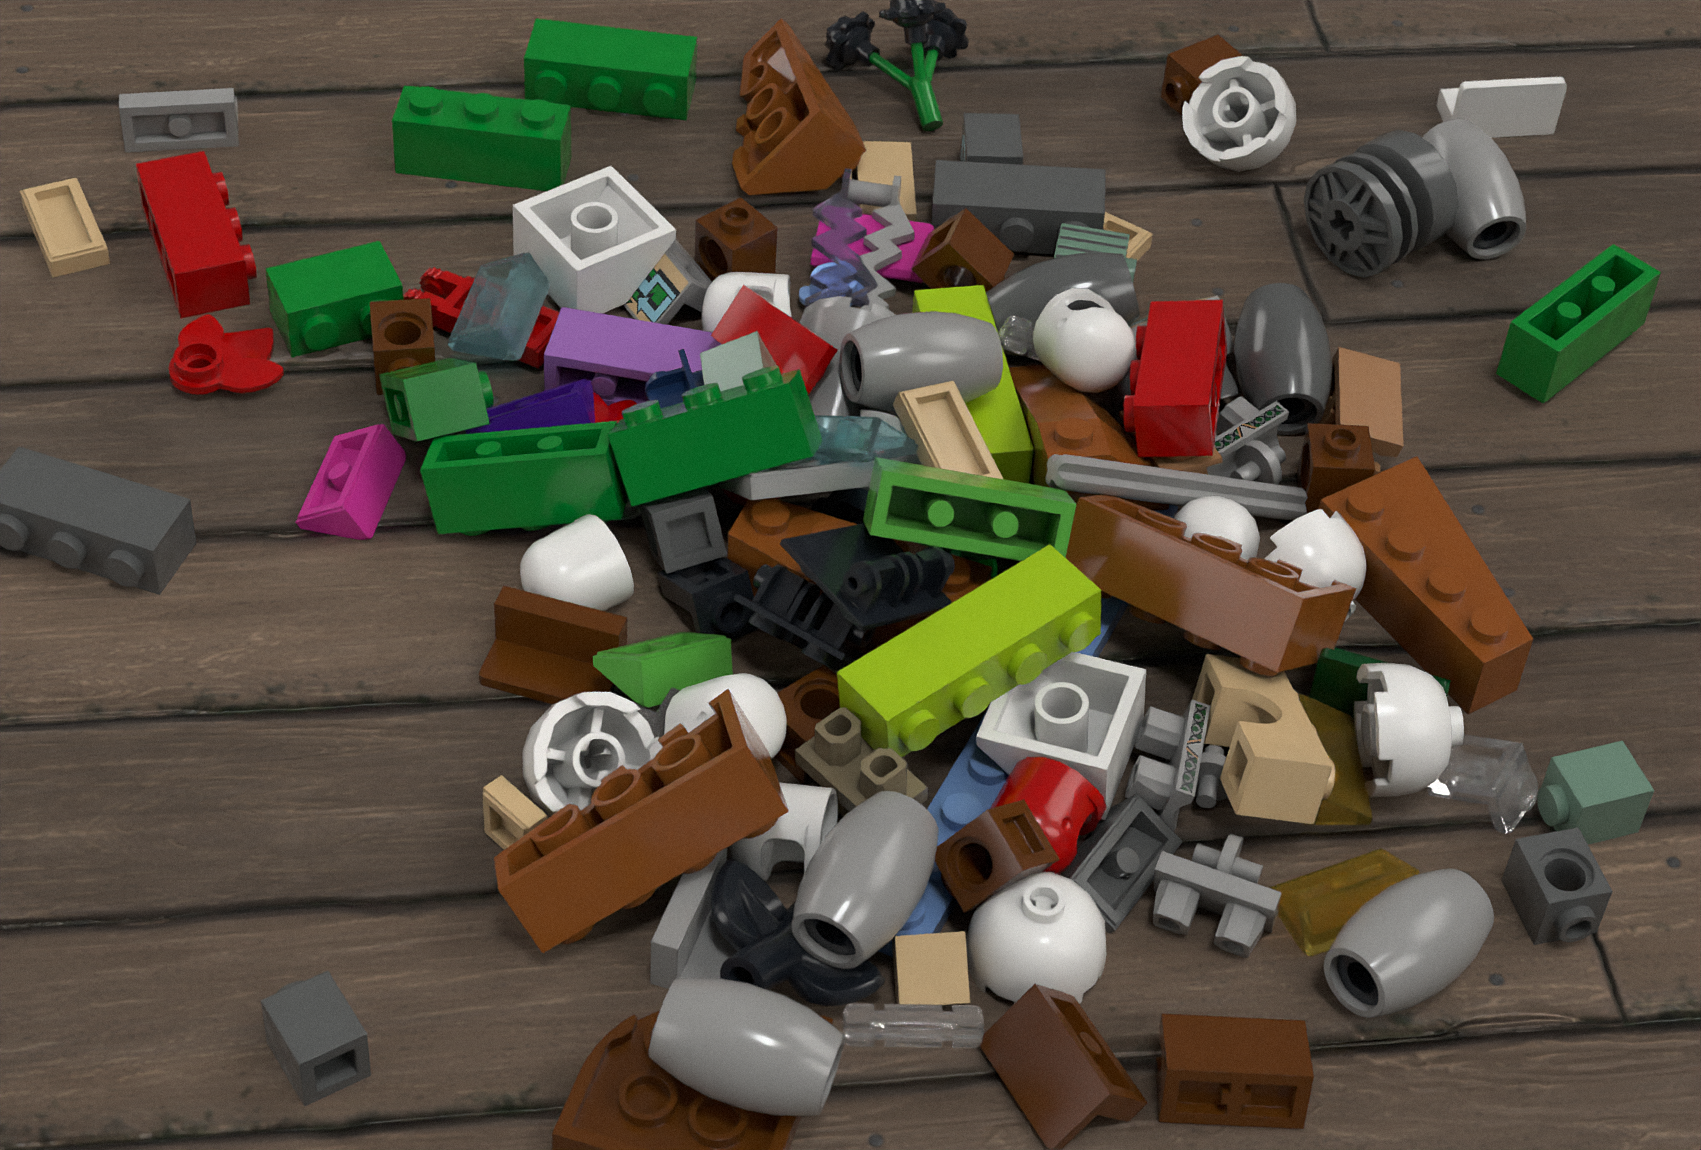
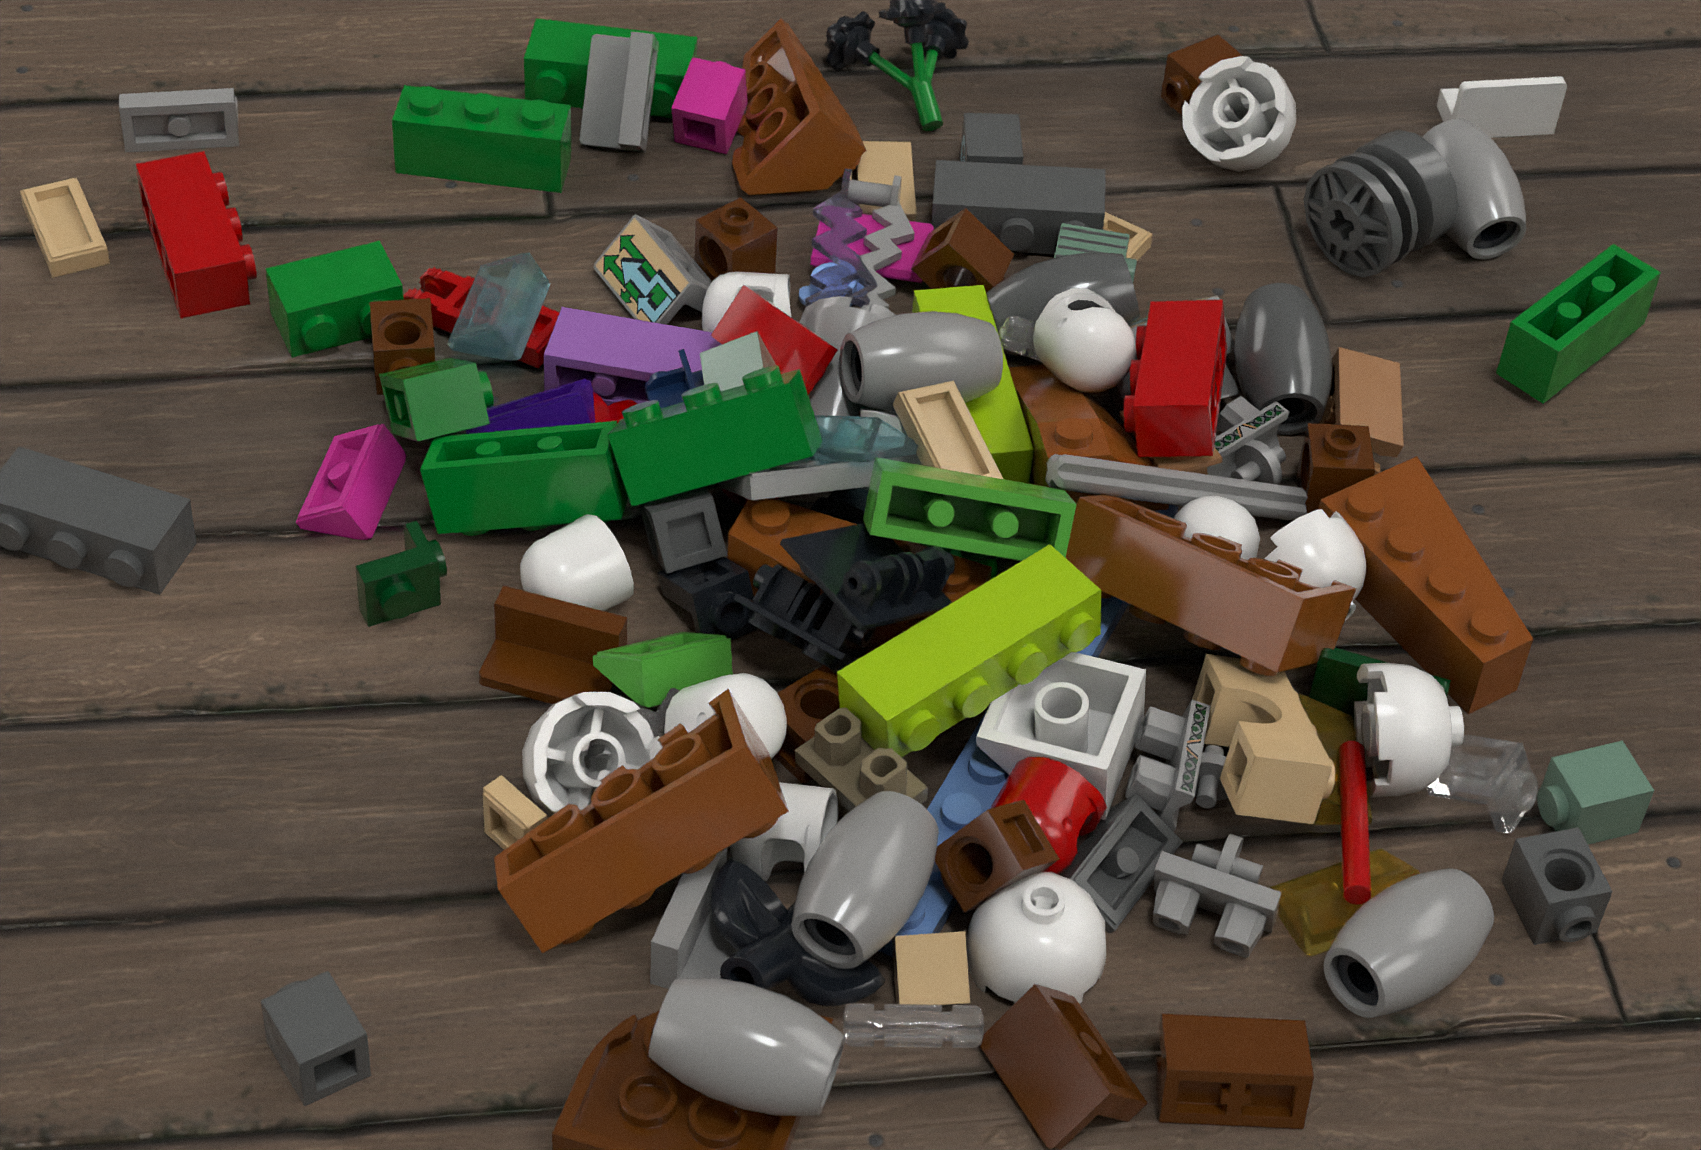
(221, 360): red plate -> none
(403, 581): none -> dark green bracket
(592, 239): white slope -> none
(619, 91): none -> light grey panel
(709, 105): none -> dark pink brick
(1354, 823): none -> red bar

